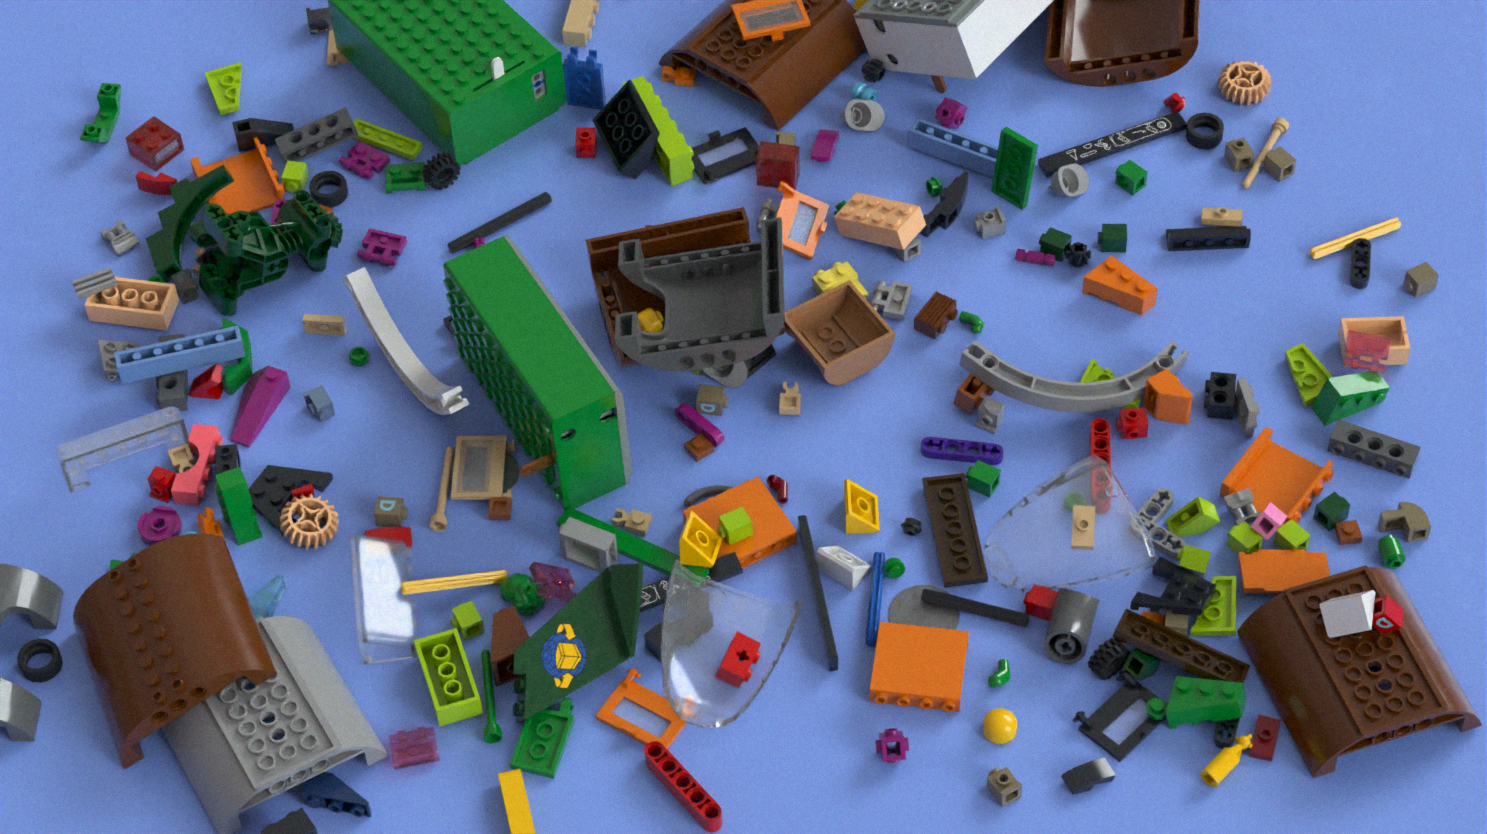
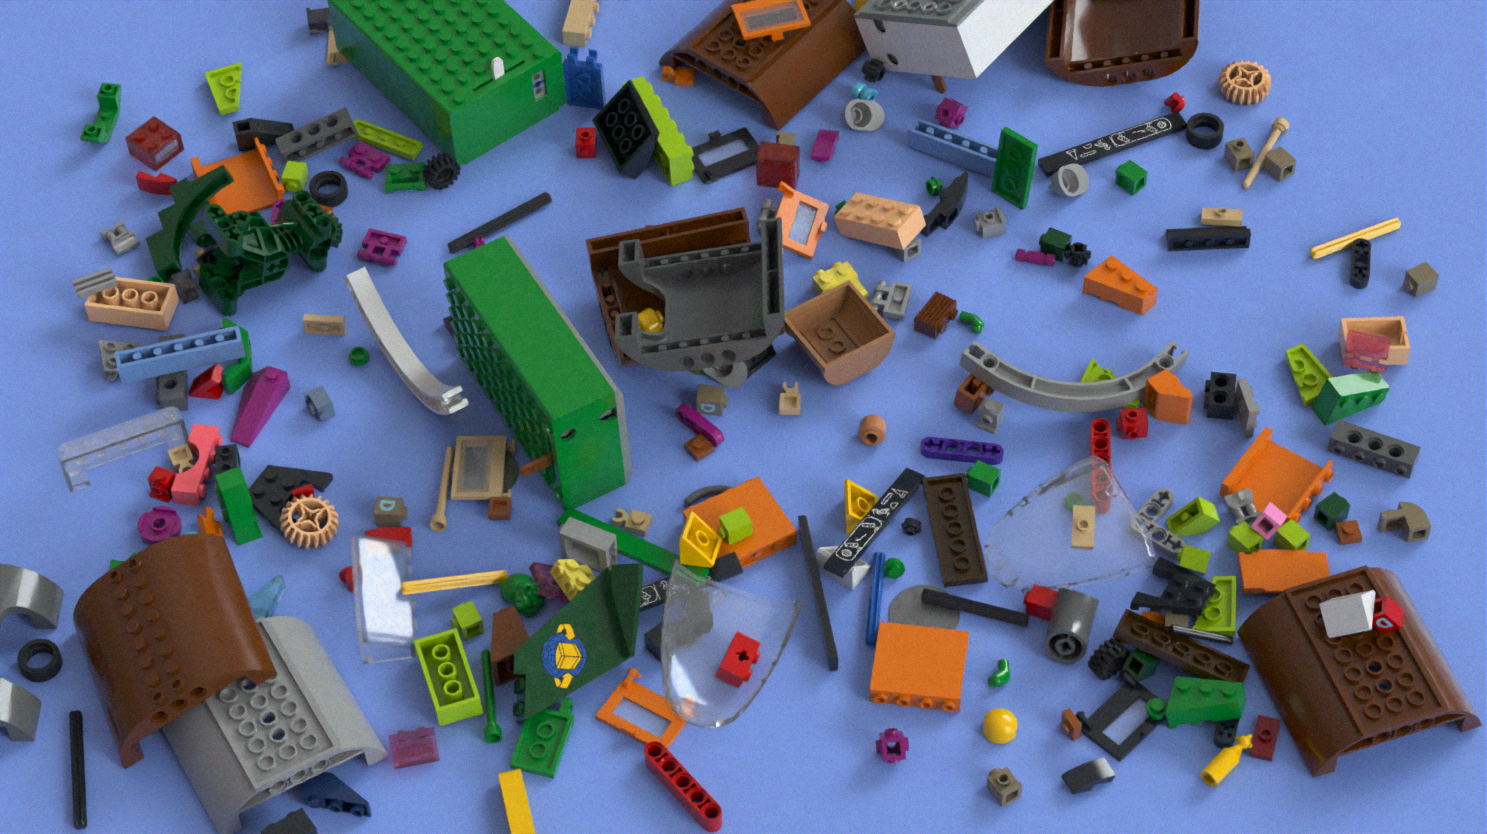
(77, 770): none -> black axle
(346, 576): none -> red plate
(571, 576): none -> light yellow plate
(779, 486): dark red arm -> none
(872, 430): none -> nougat head
(874, 523): none -> black tile
(1070, 724): none -> dark orange plate
(1113, 238): dark green brick -> none
(1200, 634): none -> black bar
(1391, 552): green brick -> none

